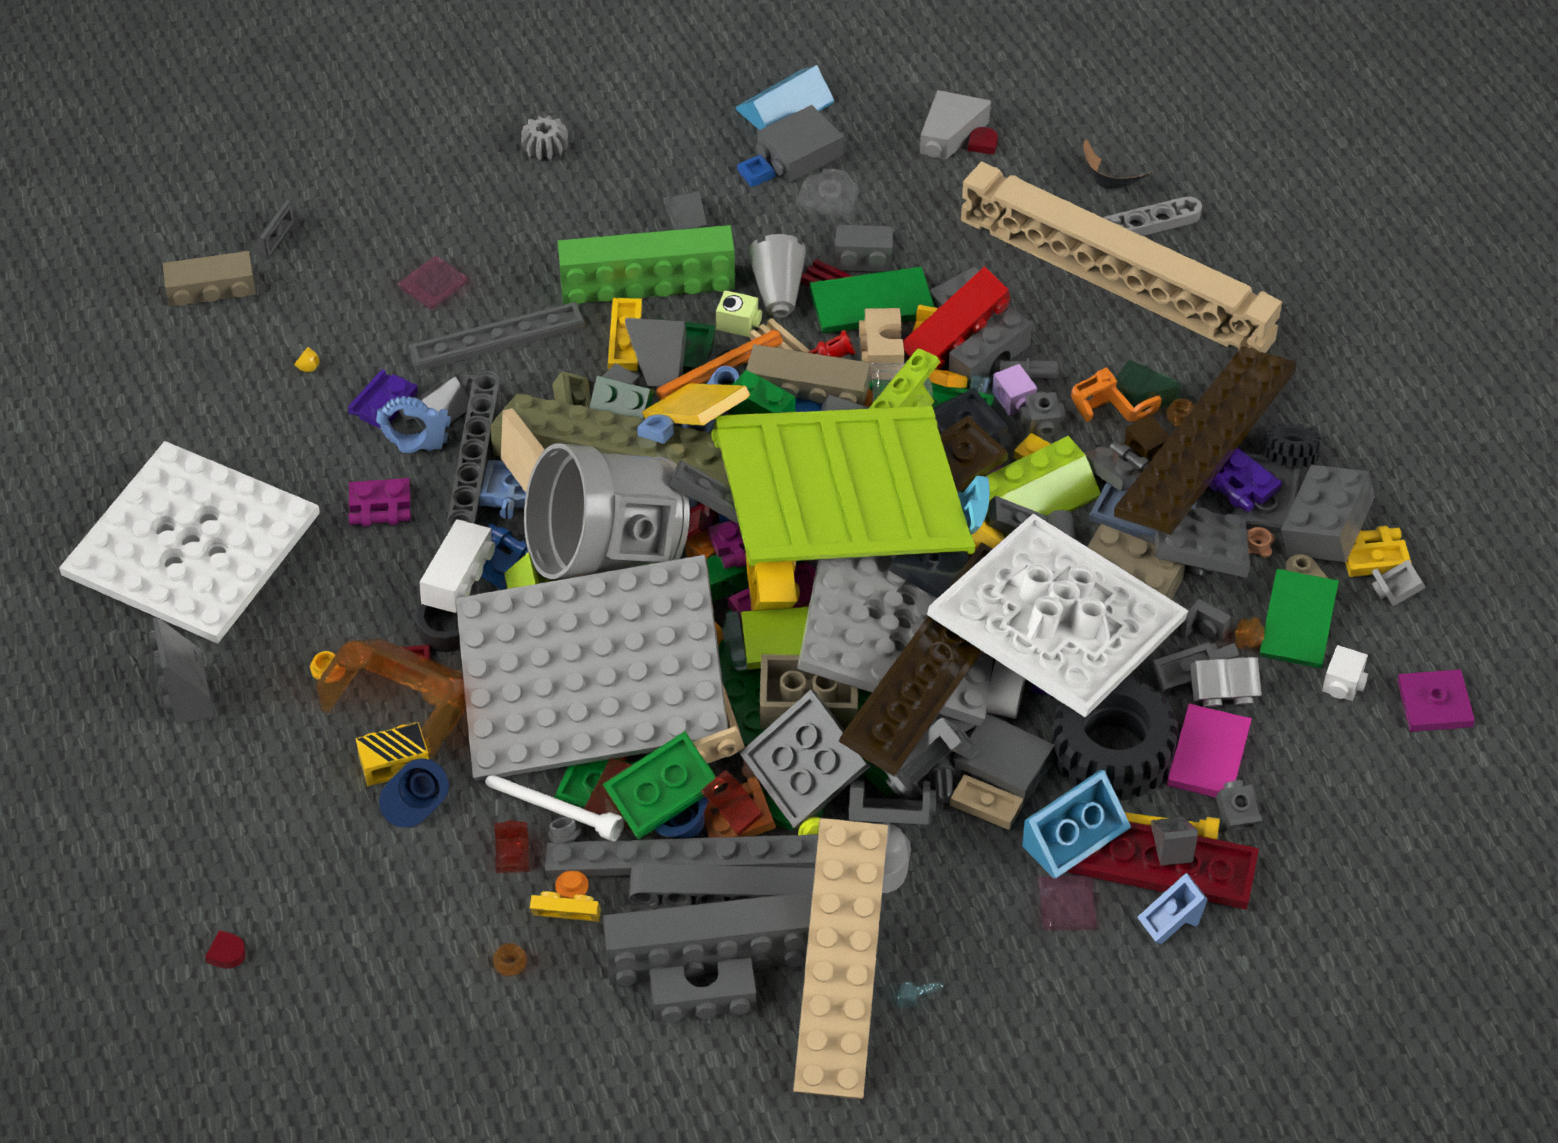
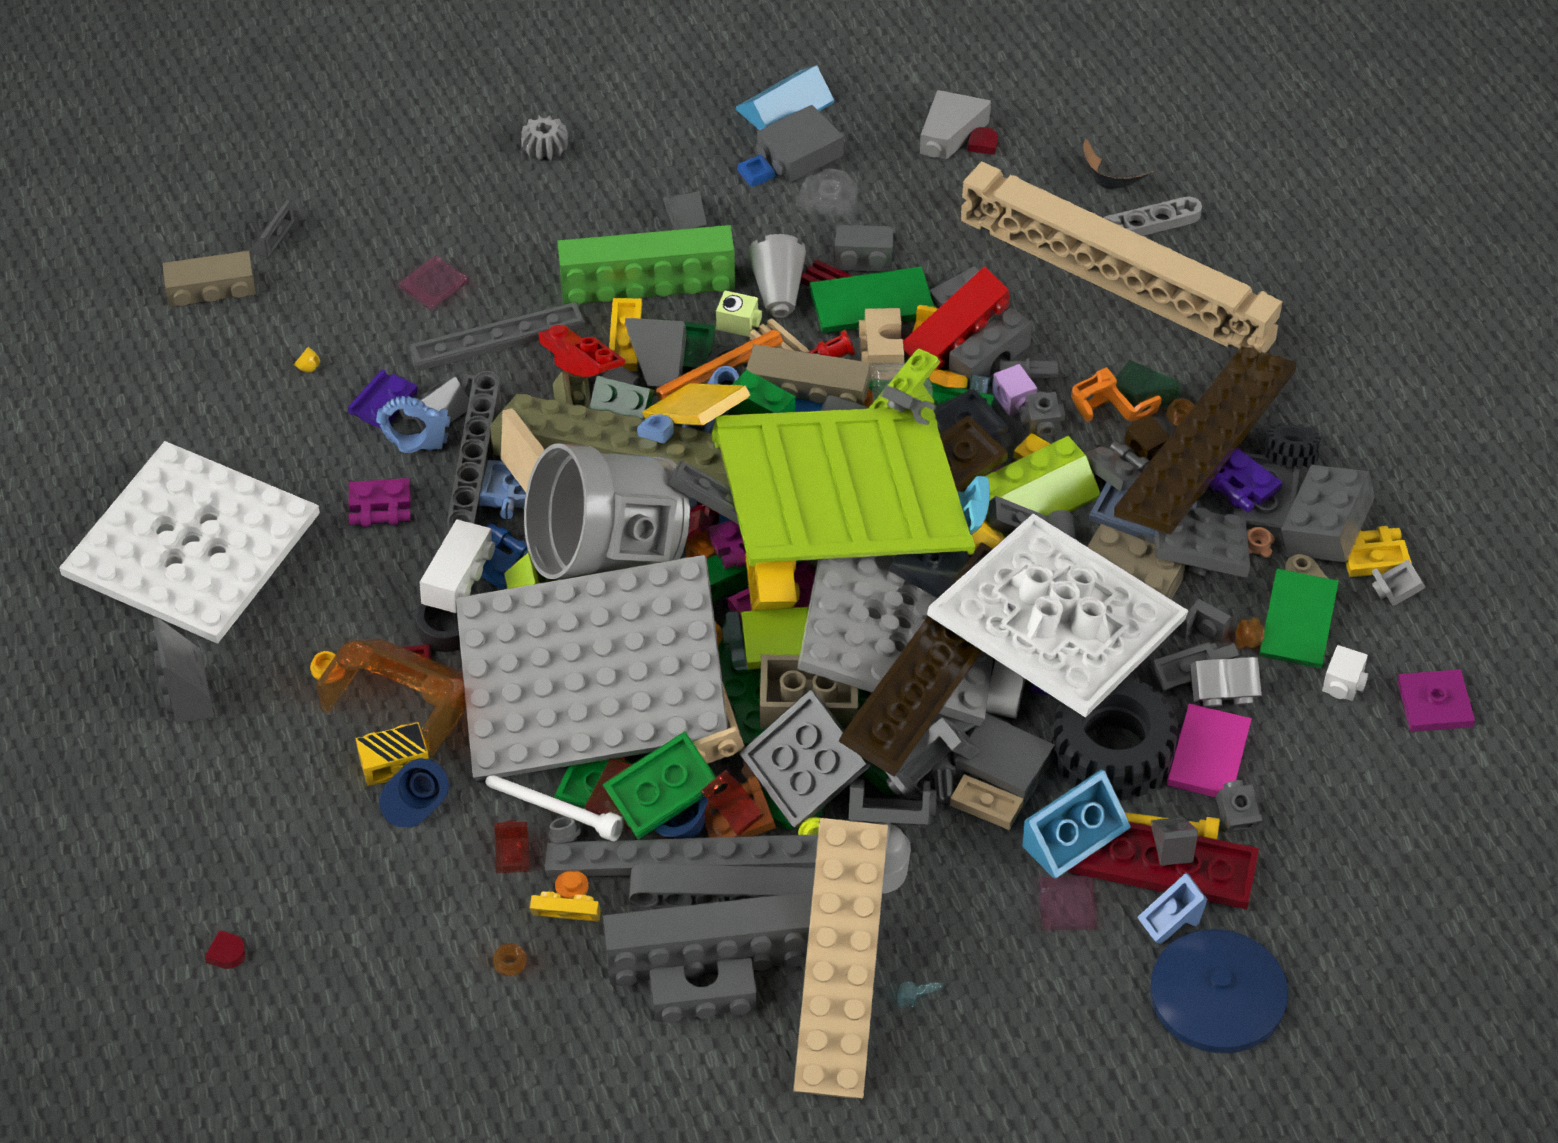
(579, 355): none -> red slope
(900, 400): none -> dark grey plate
(1218, 991): none -> dark blue dish

